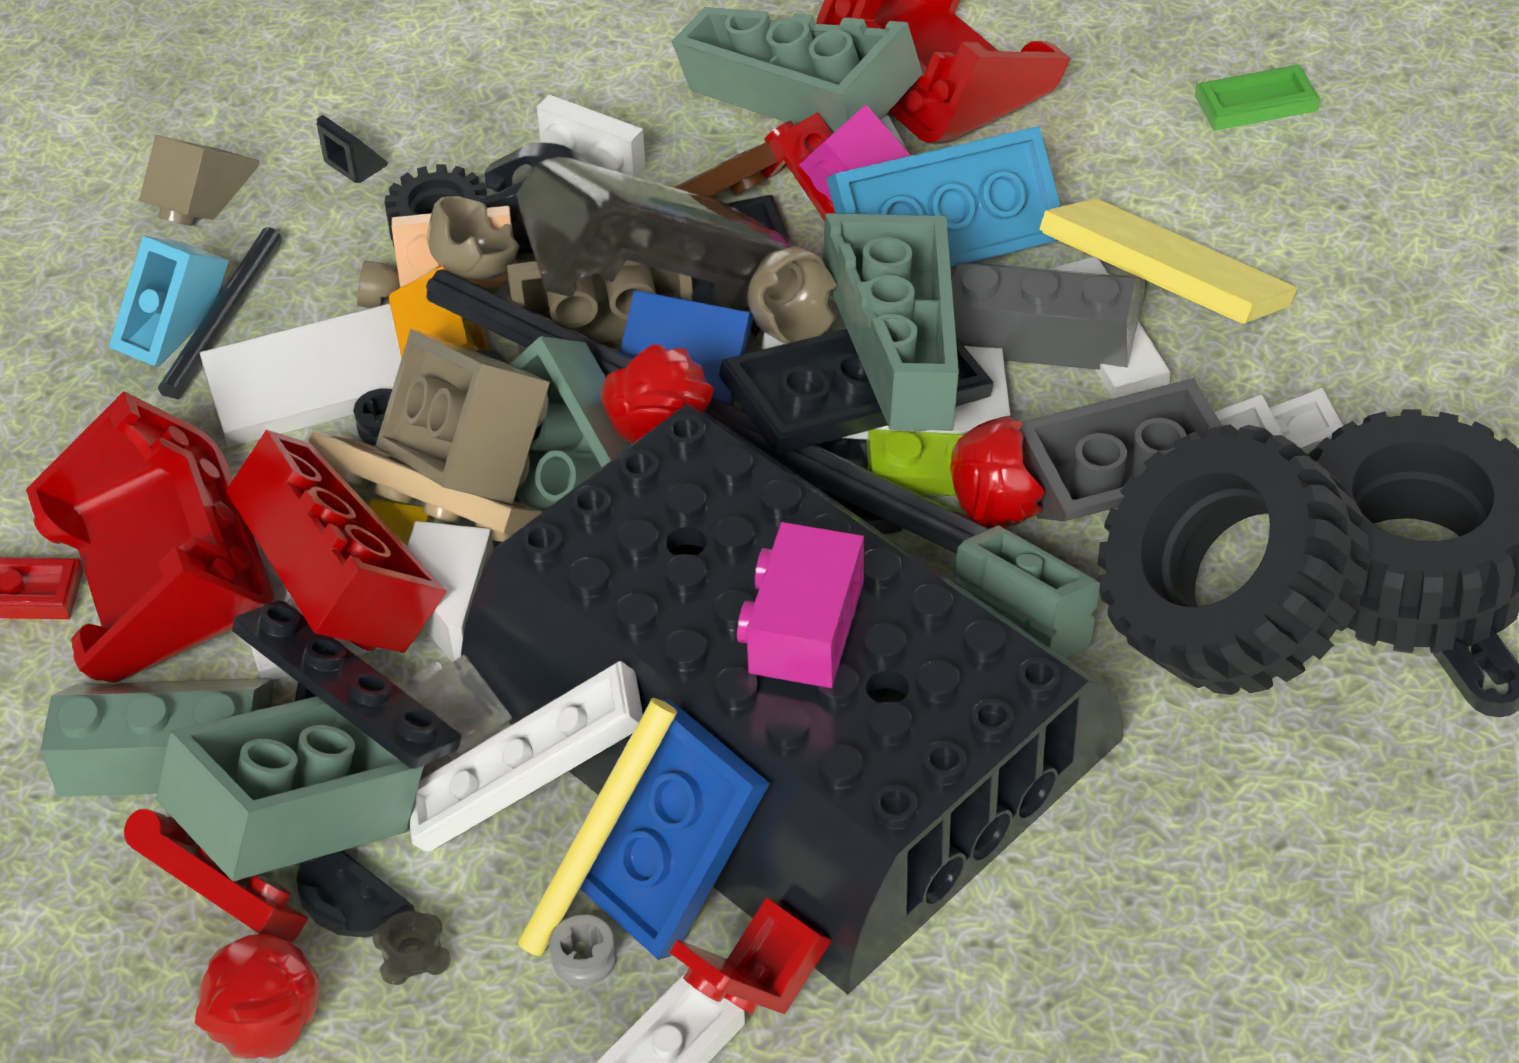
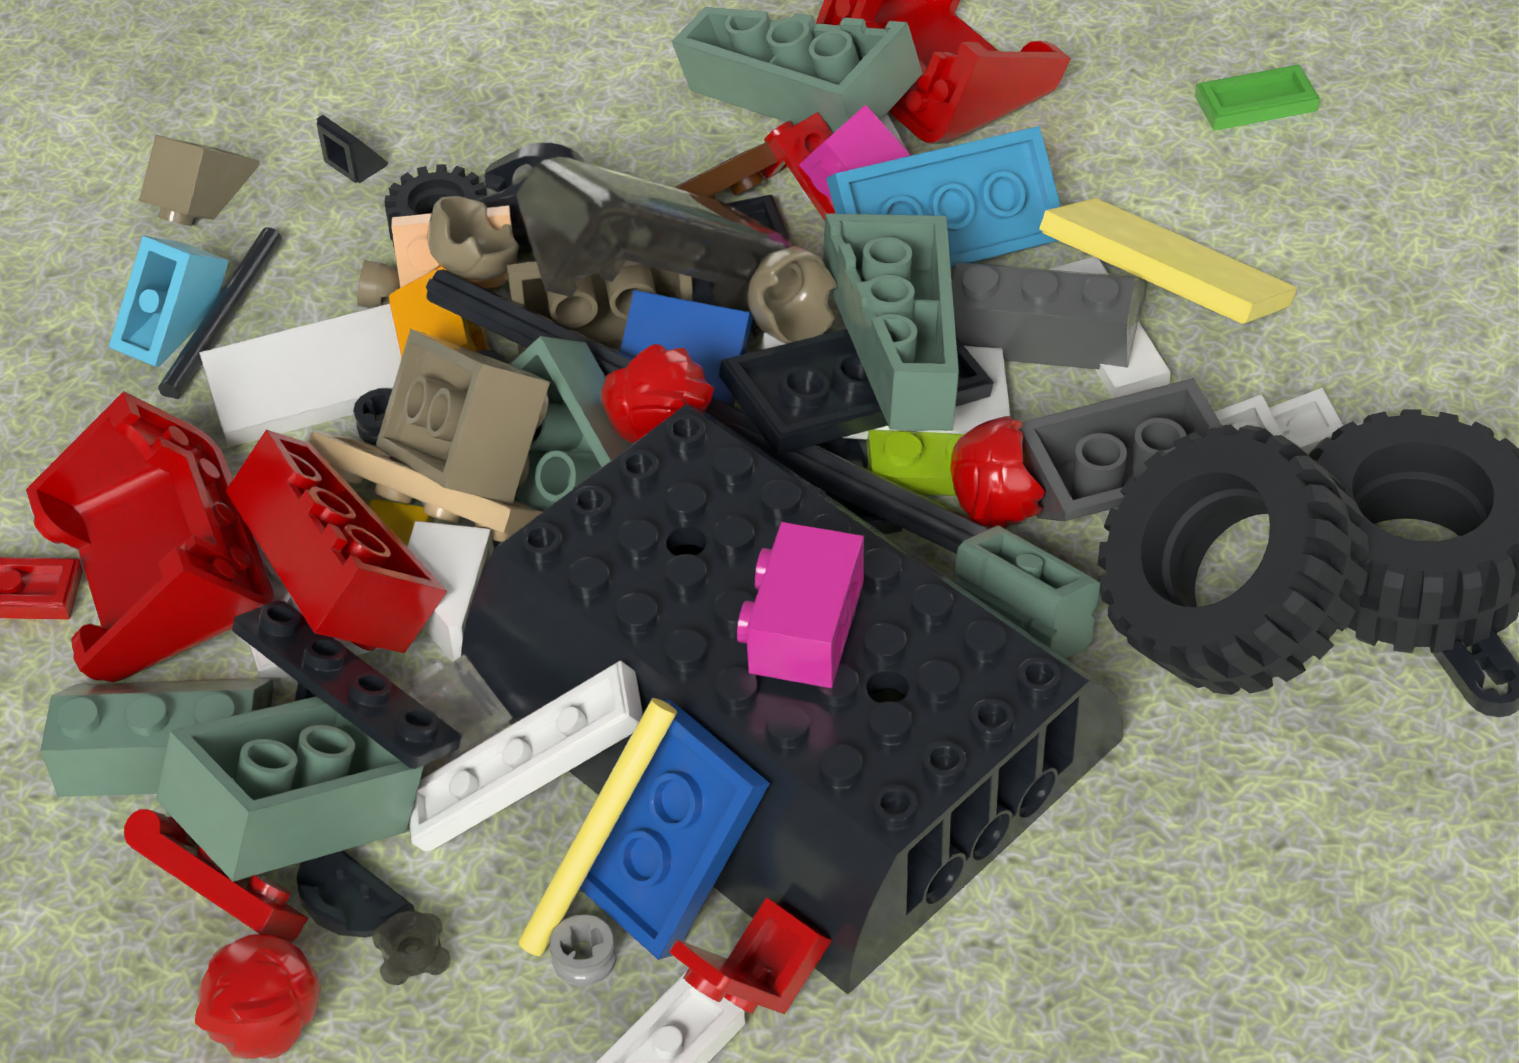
(592, 135): white plate -> none

